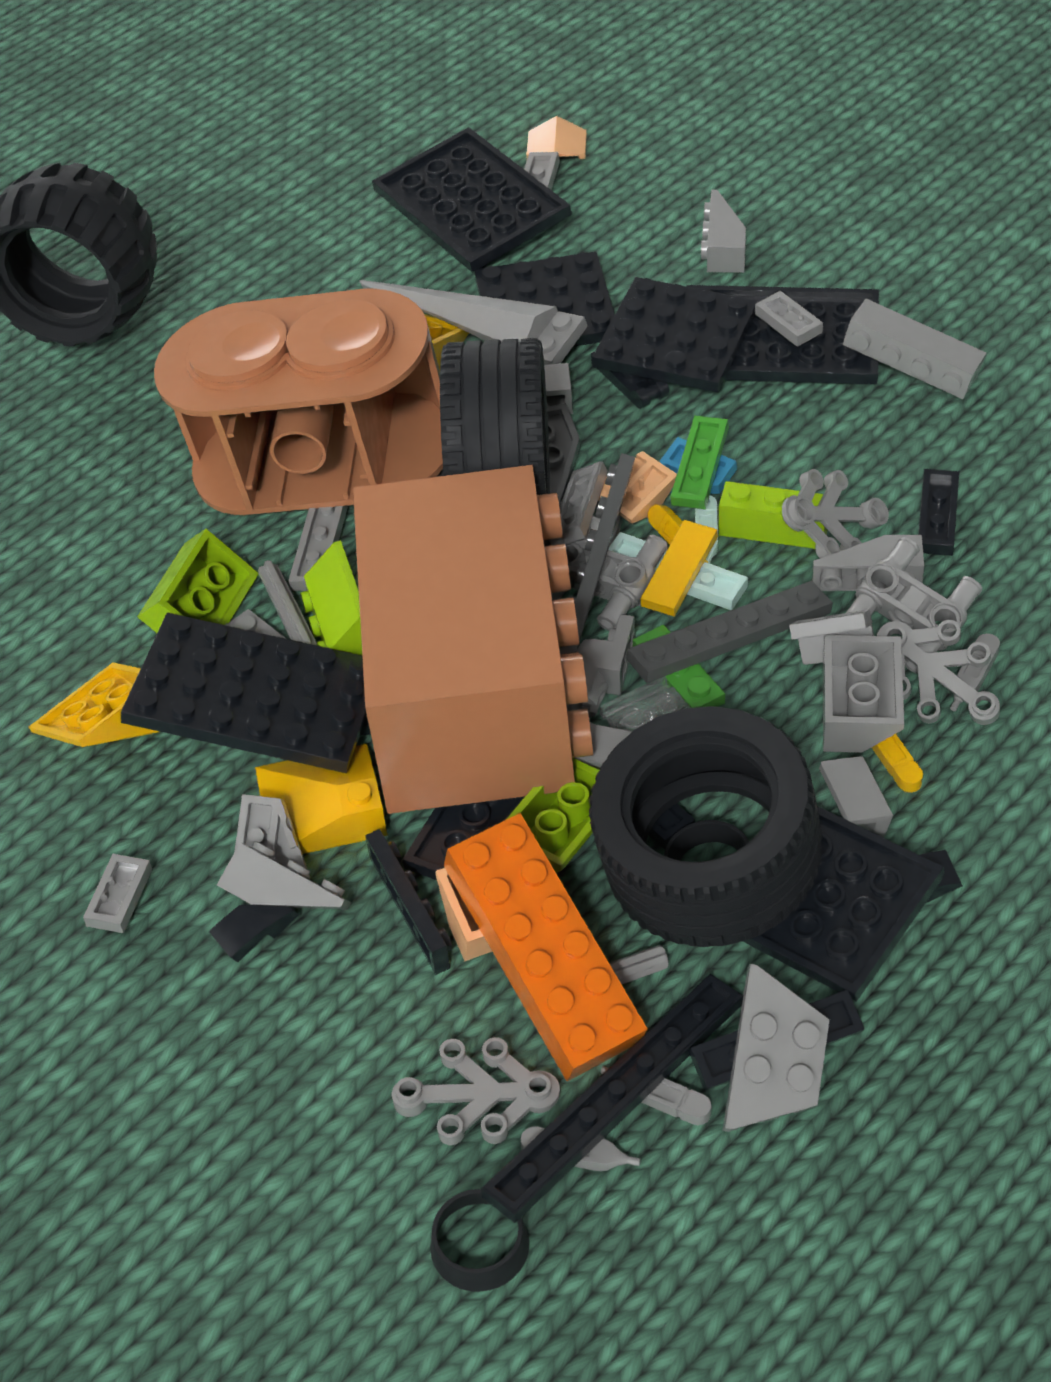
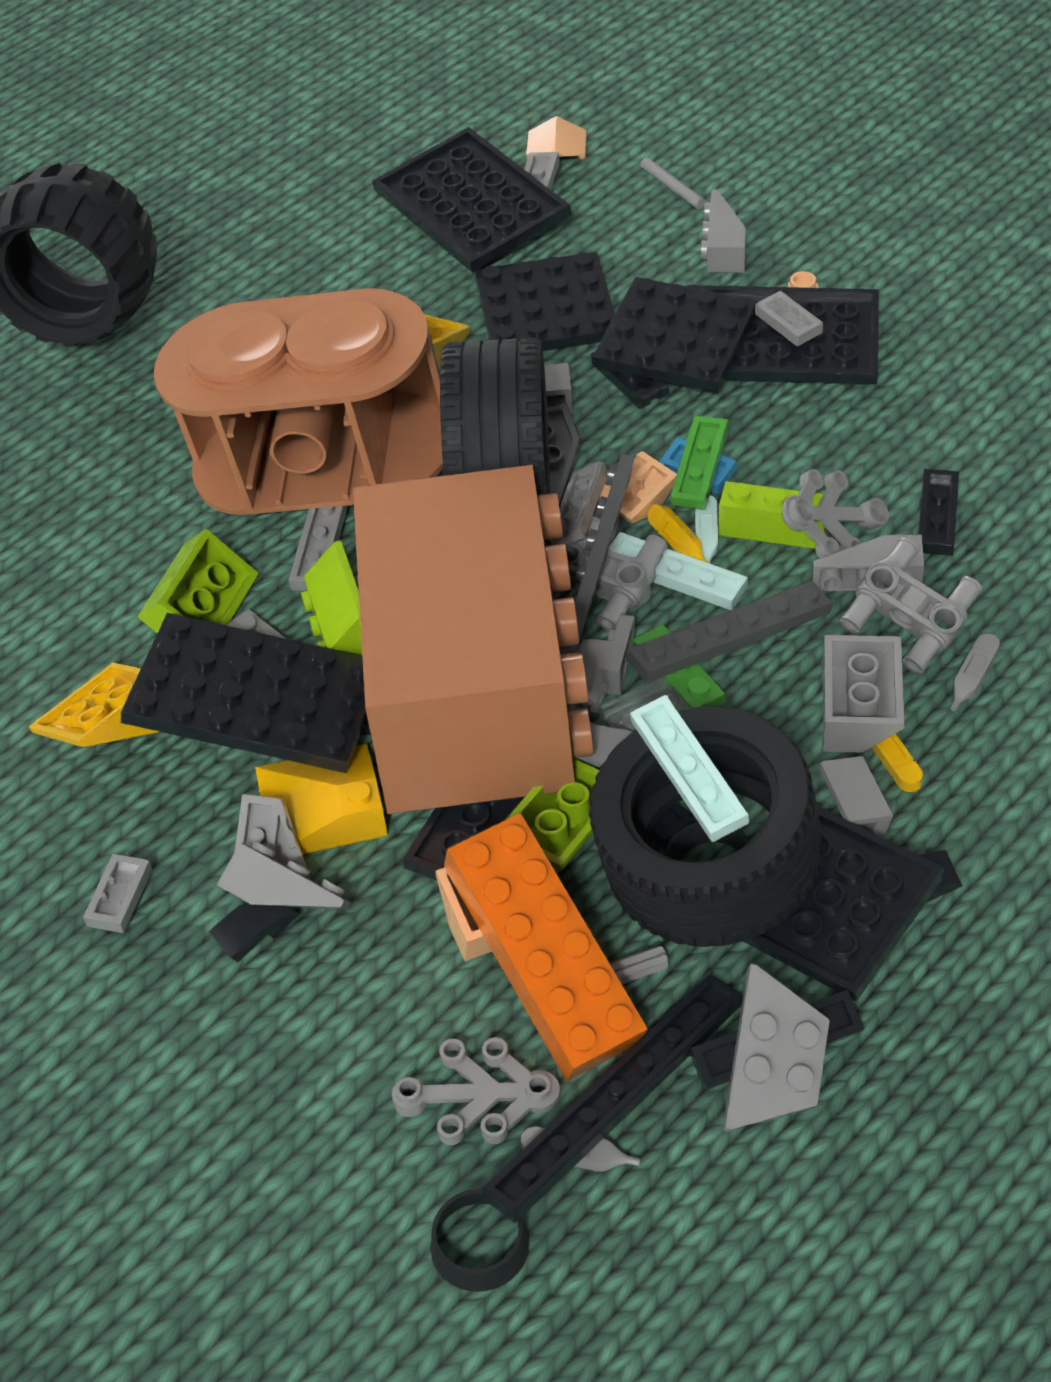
(285, 603): light grey axle -> none
(416, 912): black plate -> none
(497, 318): light grey plate -> none
(672, 183): none -> light grey bar
(678, 1102): light grey piece -> none
(679, 568): yellow tile -> none
(689, 768): none -> light aqua plate
(803, 279): none -> light nougat plate
(812, 631): light grey panel -> none
(914, 348): light grey brick -> none
(934, 665): light grey plant -> none

